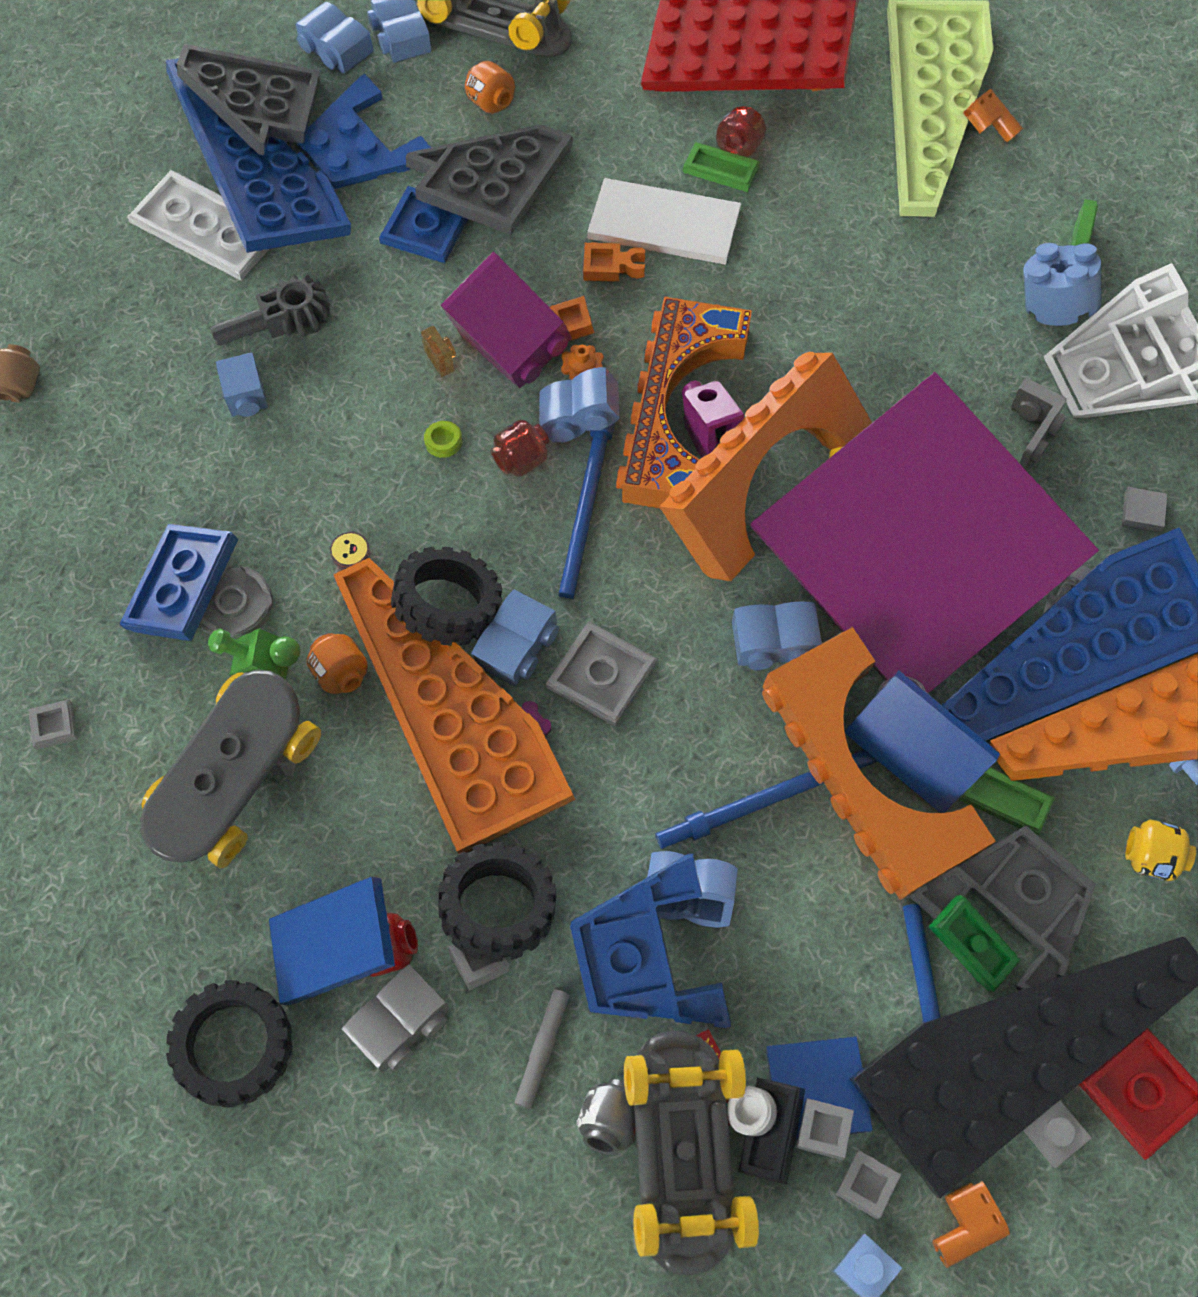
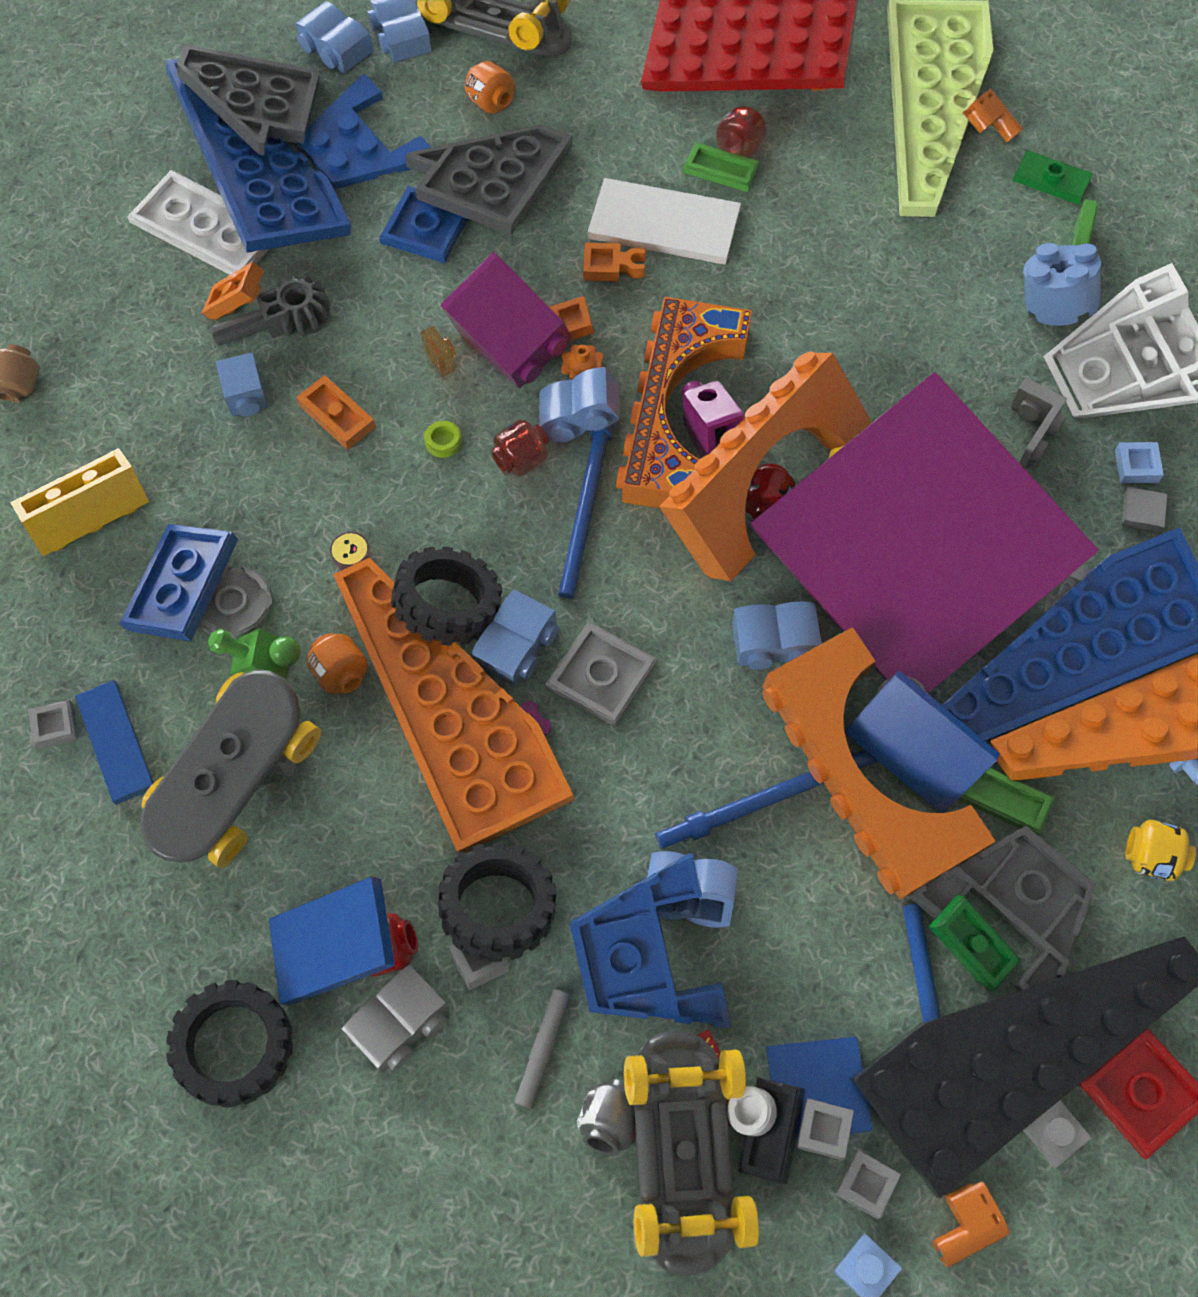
(80, 502): none -> yellow brick
(114, 742): none -> blue tile
(233, 292): none -> orange plate
(336, 412): none -> orange plate
(767, 487): none -> red head
(1052, 177): none -> green plate
(1138, 462): none -> light blue plate

